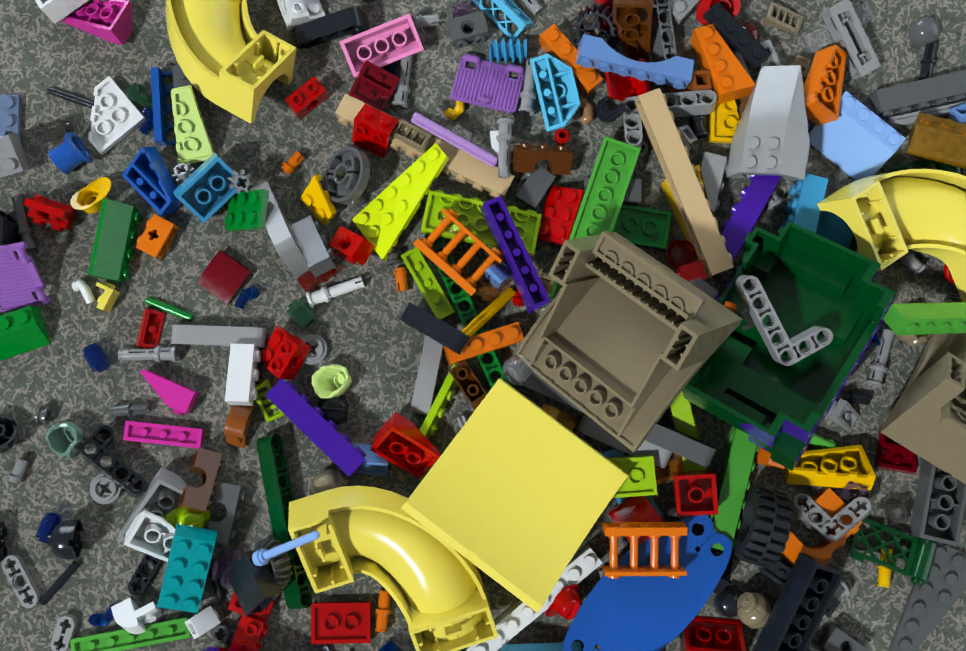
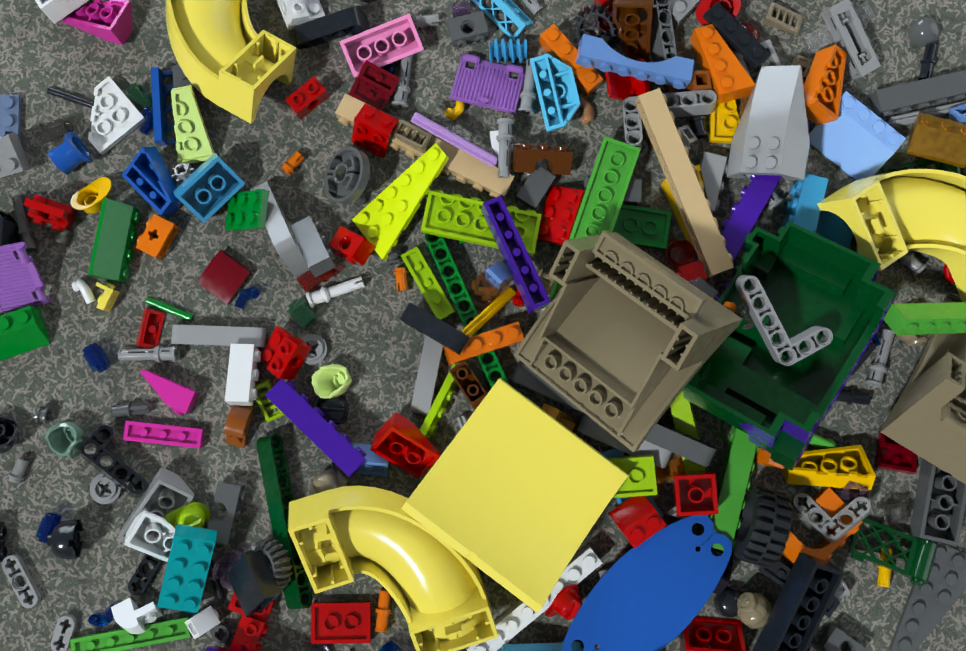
(59, 583): black piece -> none
(207, 465): reddish brown arch -> none
(234, 179): light grey gear -> none
(263, 556): light blue piece -> none
(318, 201): yellow wing -> none
(454, 271): orange fence -> none
(517, 370): clear hair -> none
(562, 133): red pin -> none
(606, 115): black piece -> none
(654, 531): orange fence -> none
(843, 414): light grey slope -> none

